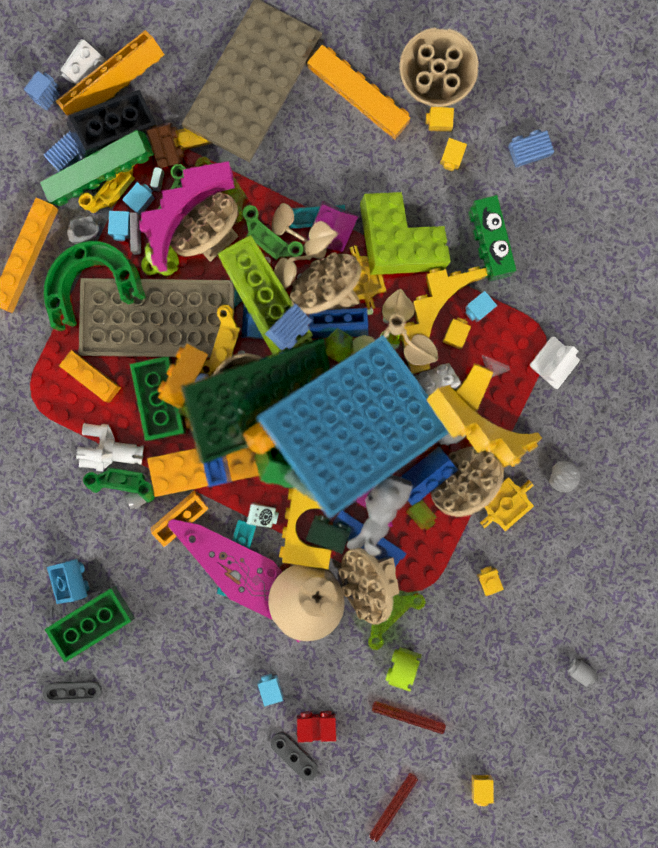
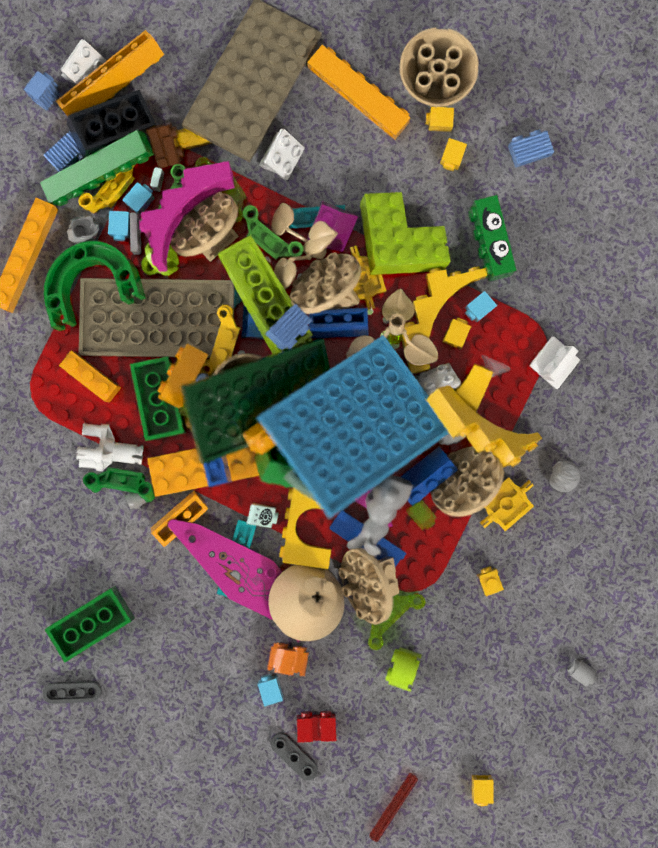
(68, 581): dark azure brick -> none
(282, 154): none -> white bracket
(288, 660): none -> orange brick
(328, 533): clear green brick -> none
(339, 345): clear neon green brick -> none
(408, 717): clear red axle -> none

